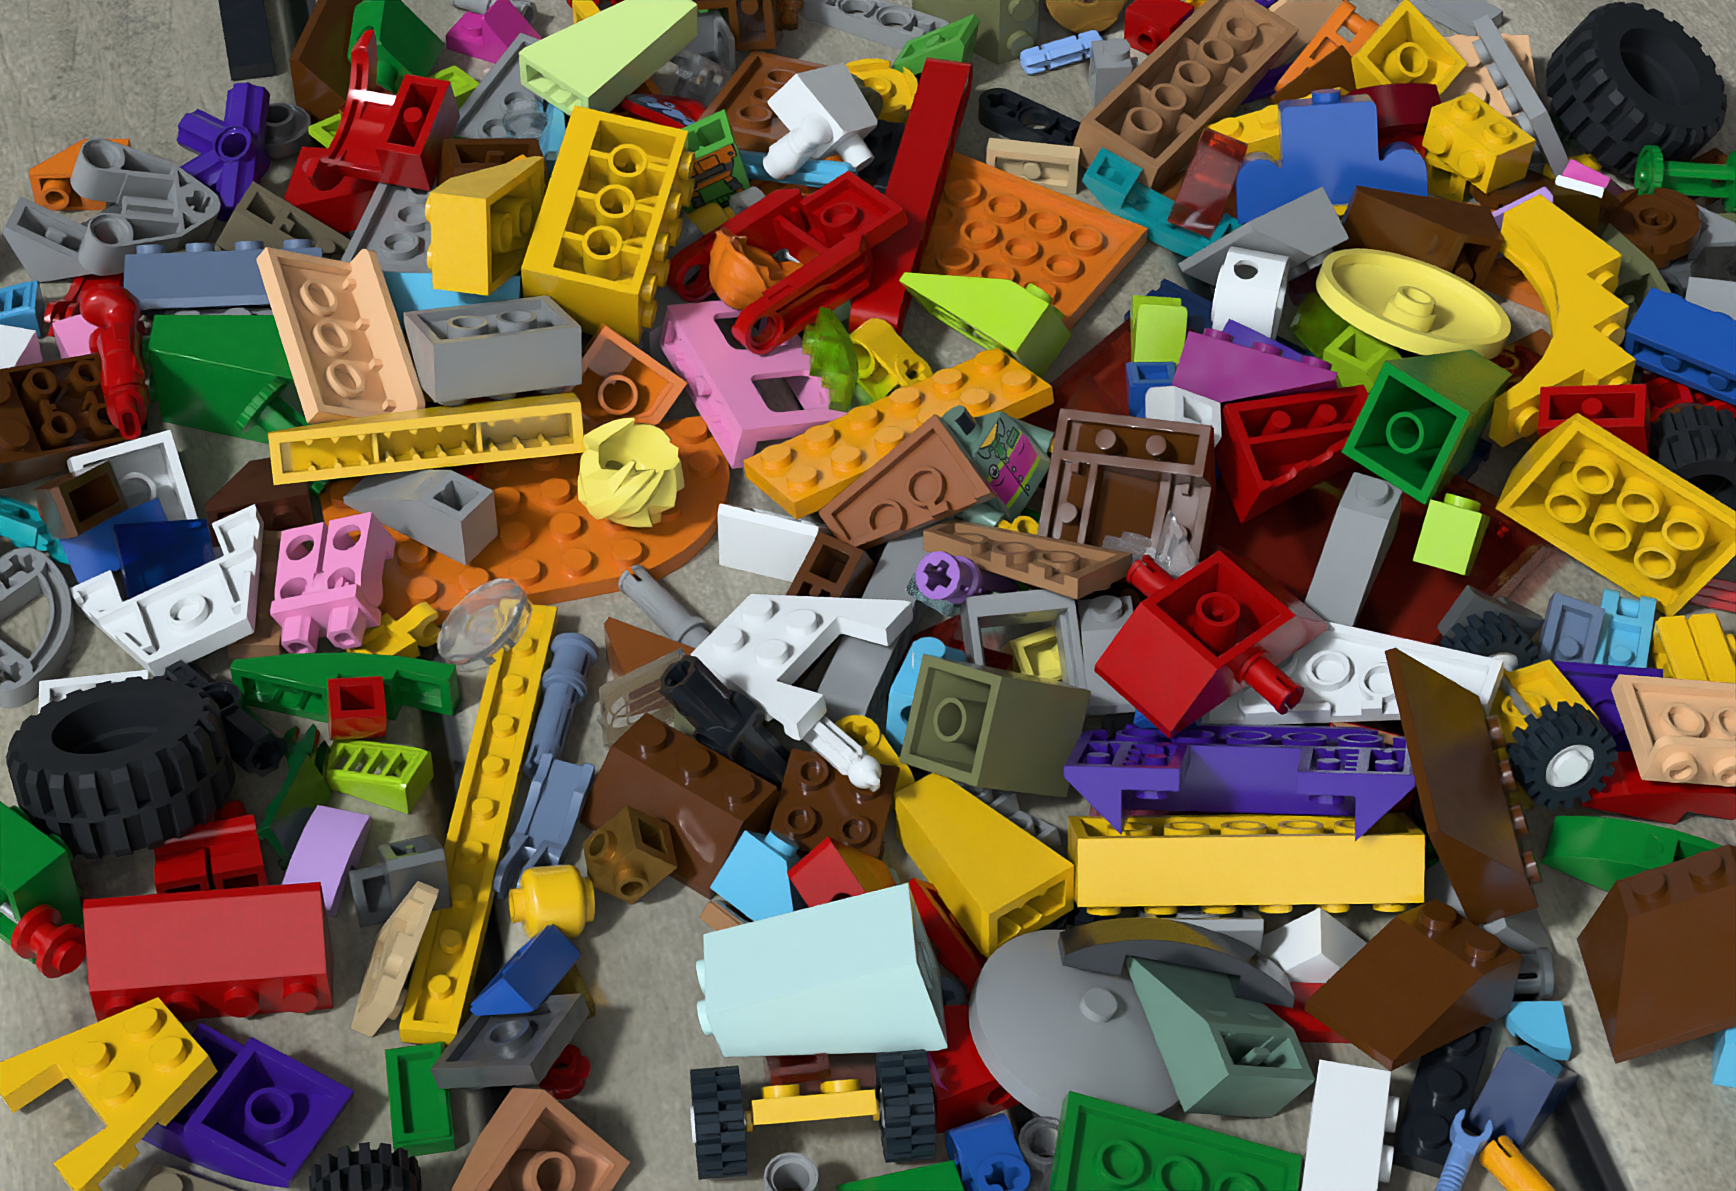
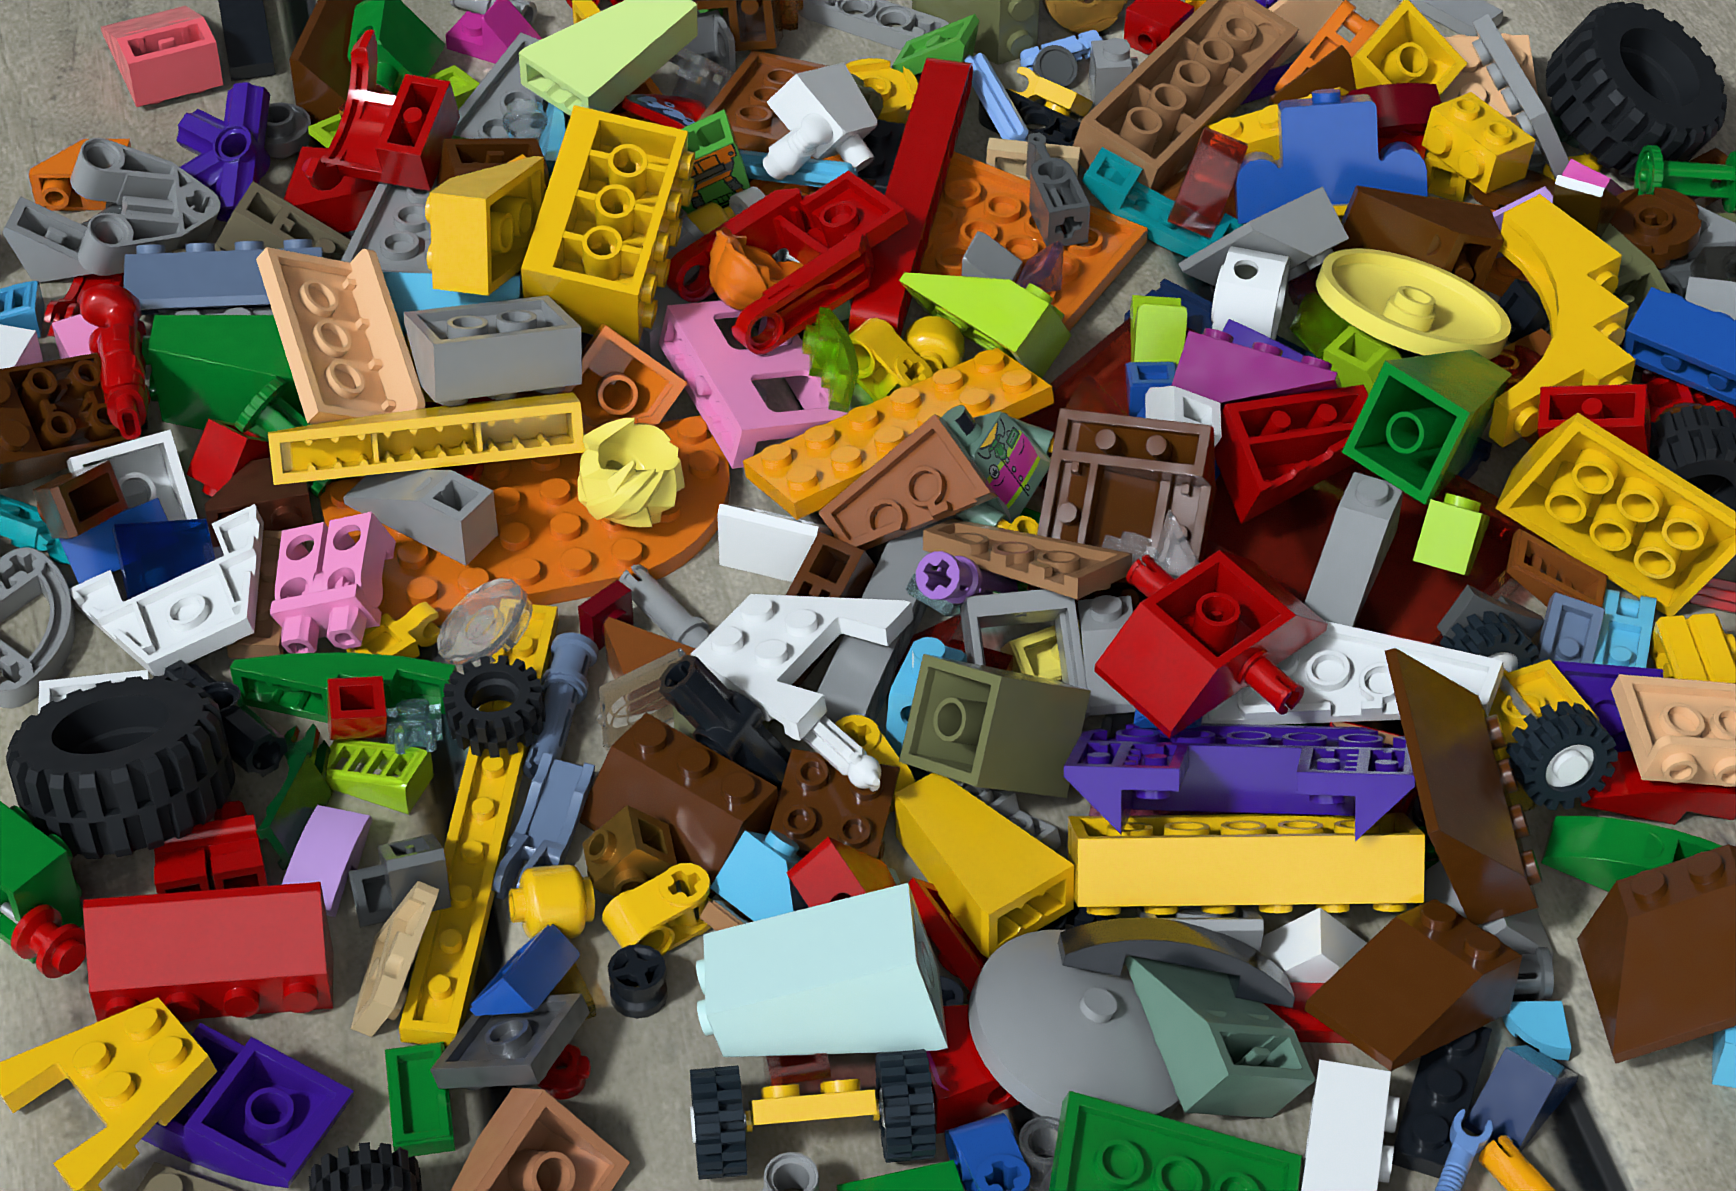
(165, 55): none -> coral slope
(223, 453): none -> red brick
(414, 725): none -> clear light blue plate
(497, 728): none -> black tyre
(612, 602): none -> dark red plate
(648, 969): none -> black wheel
(657, 913): none -> yellow piece
(936, 342): none -> yellow head
(989, 259): none -> light grey slope
(996, 100): none -> light blue axle
(1044, 269): none -> slope
(1055, 196): none -> dark grey piece
(1056, 65): none -> dark grey piece
(1056, 96): none -> yellow plate
(1524, 310): none -> black tile
(1563, 572): none -> dark orange slope

